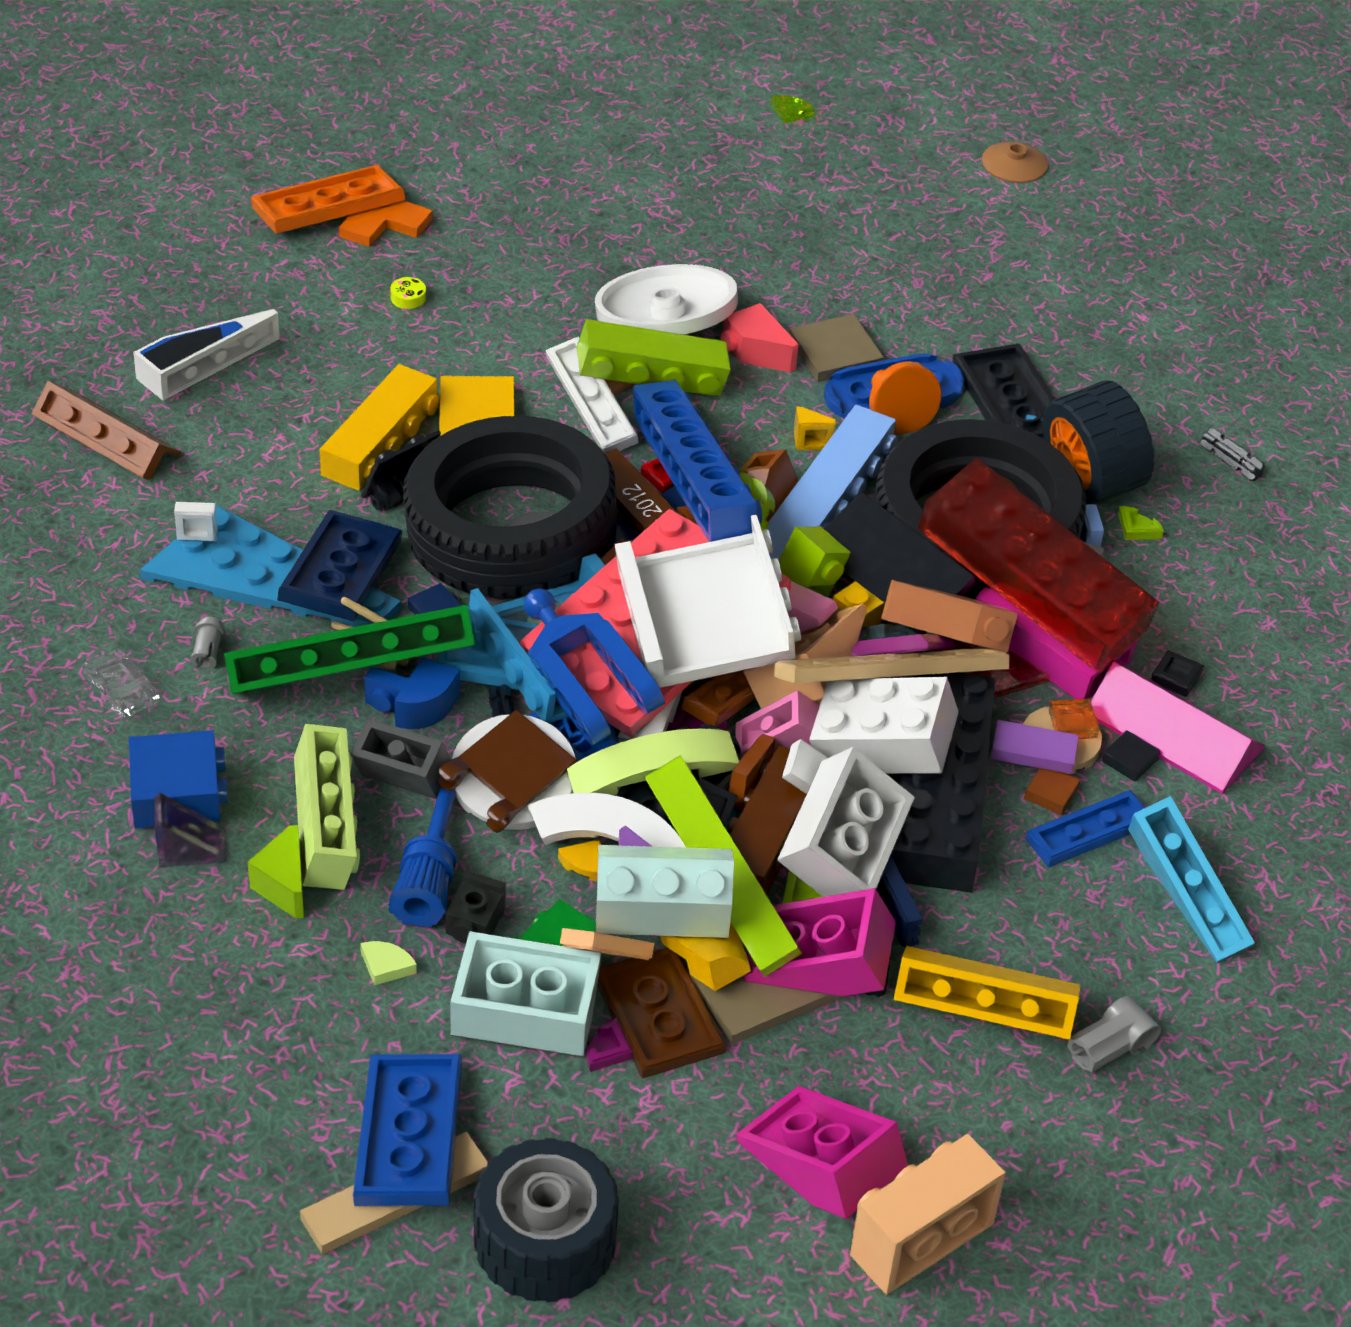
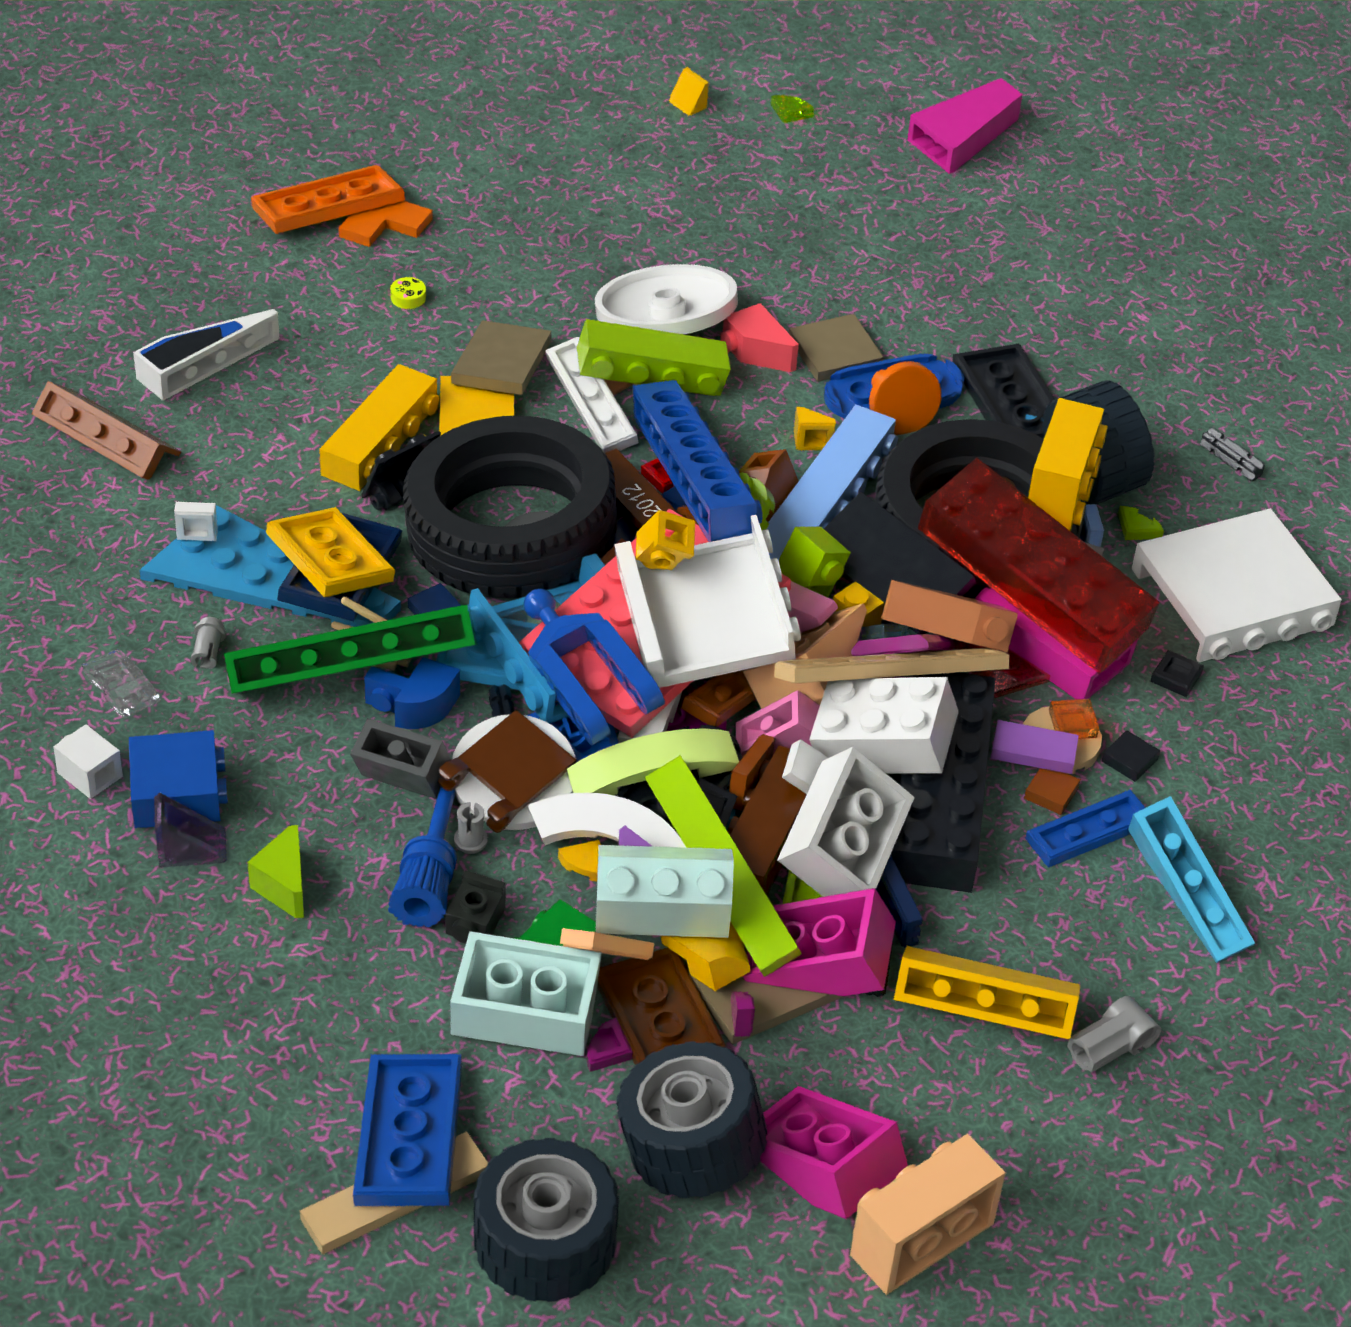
(88, 761): none -> white brick
(325, 807): yellowish green brick -> none
(330, 552): none -> yellow tile
(387, 961): yellowish green tile -> none
(470, 834): none -> light grey pin
(501, 357): none -> dark tan tile
(665, 552): none -> yellow brick
(690, 92): none -> yellow slope
(692, 1119): none -> black wheel
(742, 1013): none -> magenta tile
(964, 124): none -> dark pink slope
(1014, 162): medium nougat dish -> none
(1068, 461): none -> yellow brick
(1180, 730): slope -> none
(1239, 583): none -> white panel

